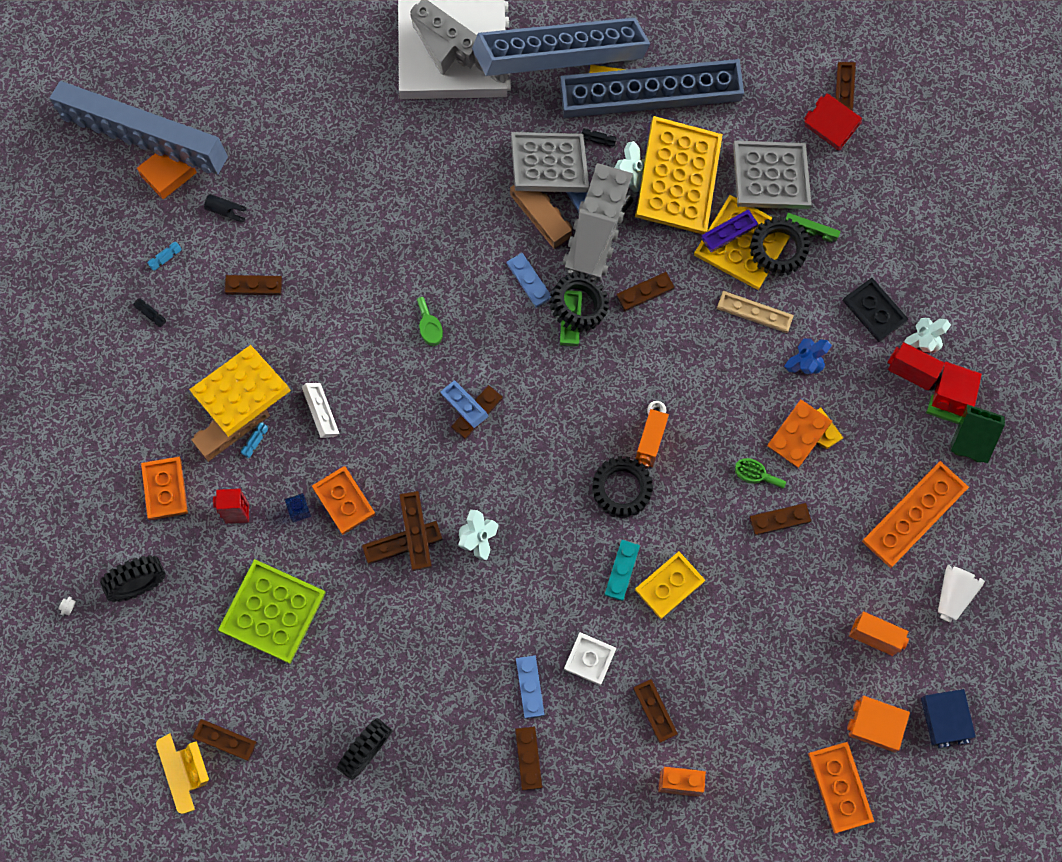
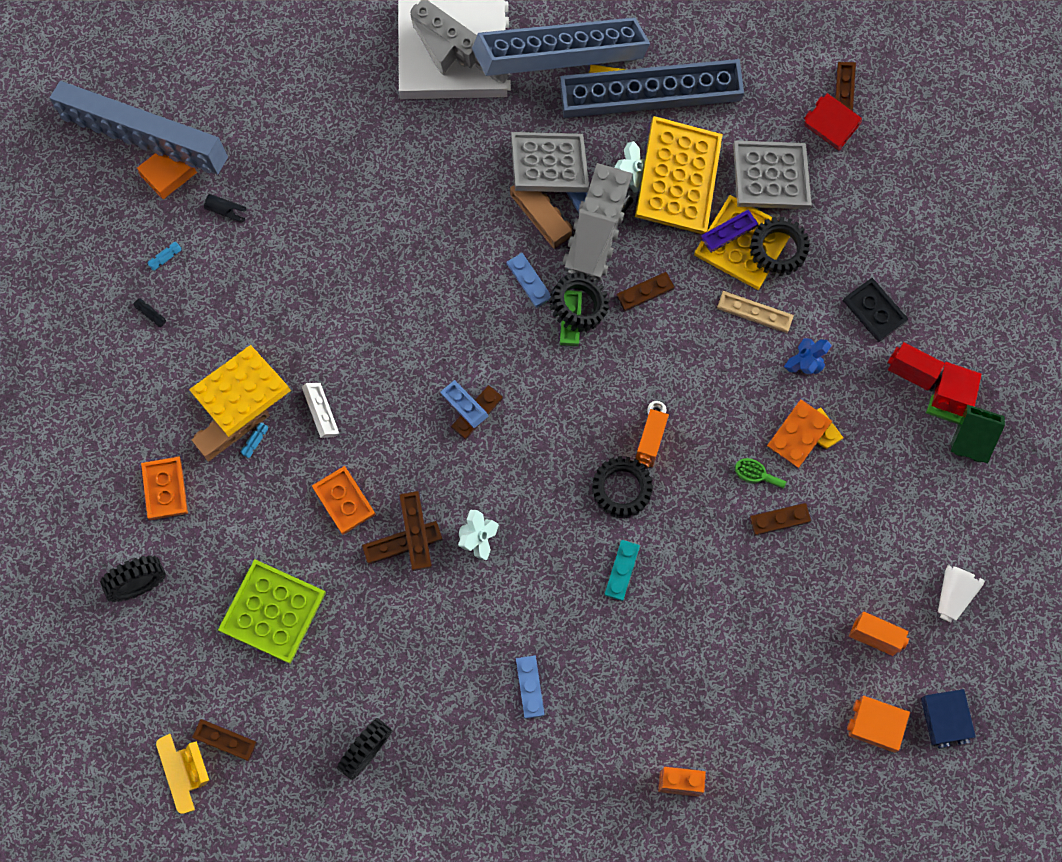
(66, 606): white plate -> none
(231, 505): red brick -> none
(253, 285): reddish brown plate -> none
(297, 507): clear blue brick -> none
(429, 325): bright green piece -> none
(528, 758): reddish brown plate -> none
(590, 658): white plate -> none
(599, 137): black axle -> none
(655, 711): reddish brown plate -> none
(669, 585): yellow plate -> none
(812, 228): bright green plate -> none
(841, 787): orange plate -> none
(915, 514): orange plate -> none
(928, 335): light aqua plant -> none

